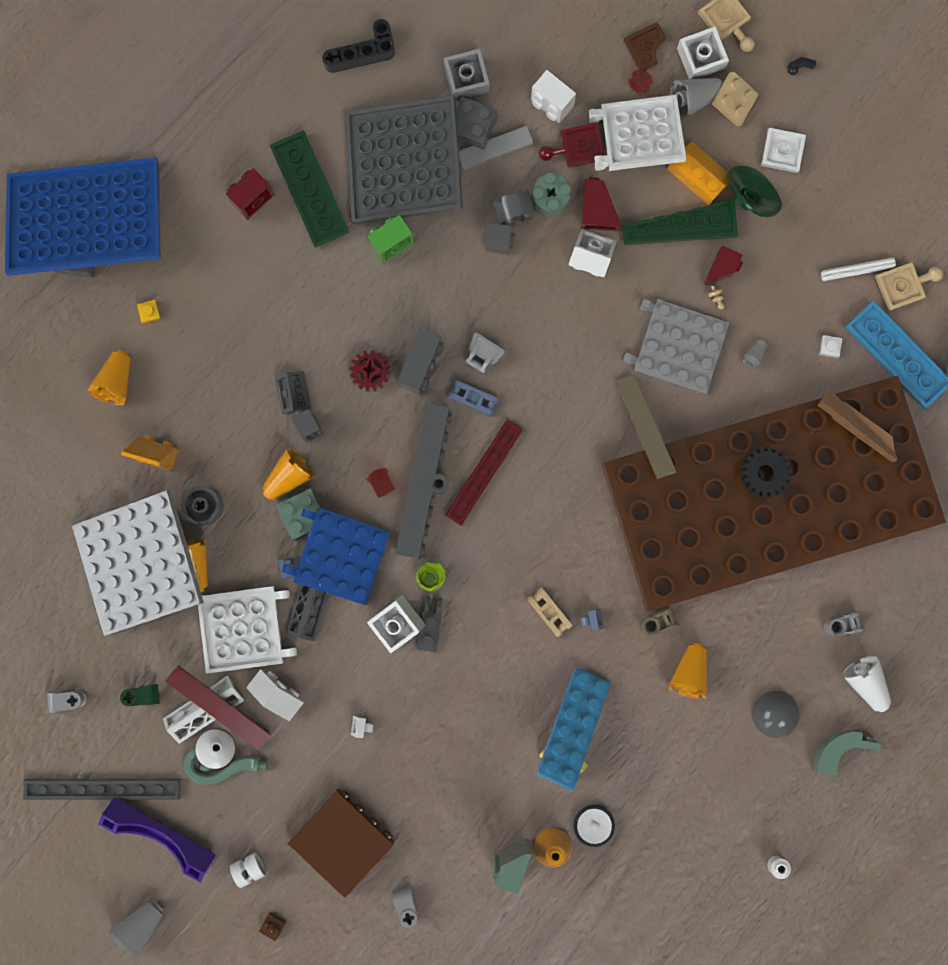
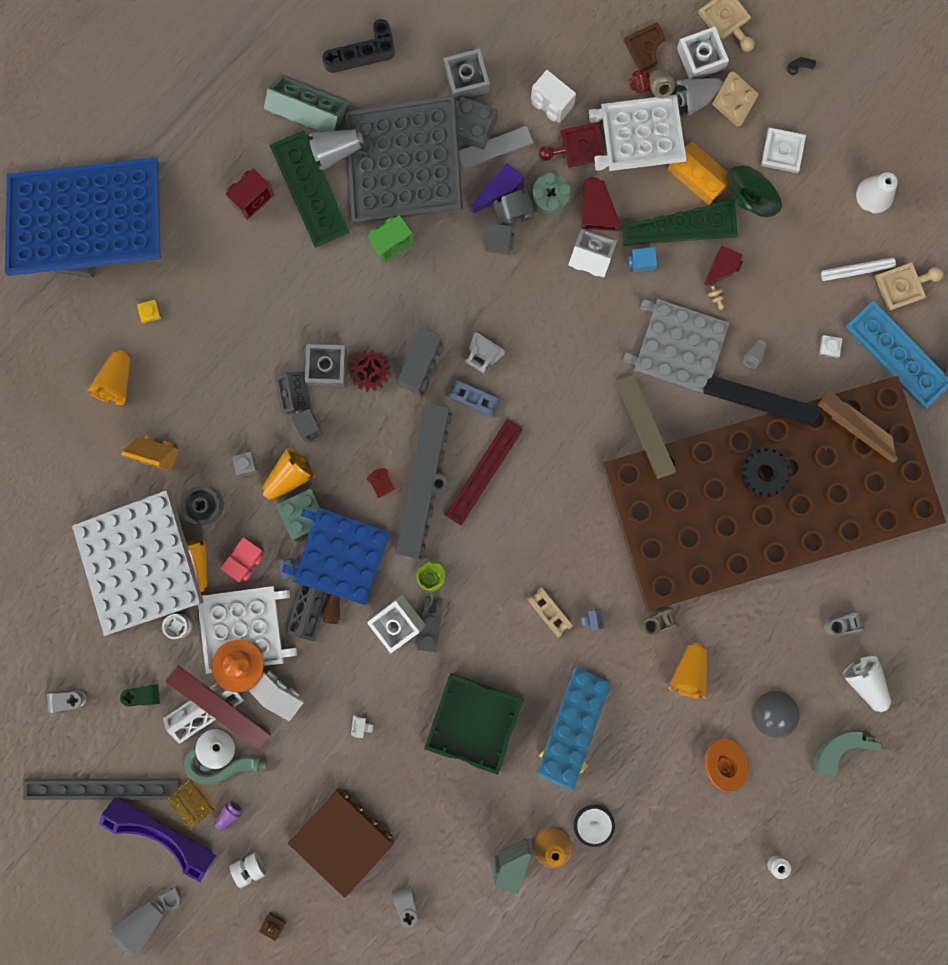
(171, 899): none -> light grey tile
(177, 626): none -> white wheel
(190, 804): none -> clear yellow bracket
(229, 813): none -> medium lavender cone
(237, 666): none -> orange hat
(243, 560): none -> coral brick
(245, 464): none -> light grey brick
(305, 104): none -> sand green slope
(325, 365): none -> light grey brick
(332, 610): none -> reddish brown cone
(334, 146): none -> light grey cone
(474, 723): none -> dark green tile
(504, 183): none -> dark purple slope
(642, 259): none -> dark azure brick
(661, 83): none -> dark tan head
(726, 765): none -> orange hat
(762, 400): none -> black tile
(877, 192): none -> white cone

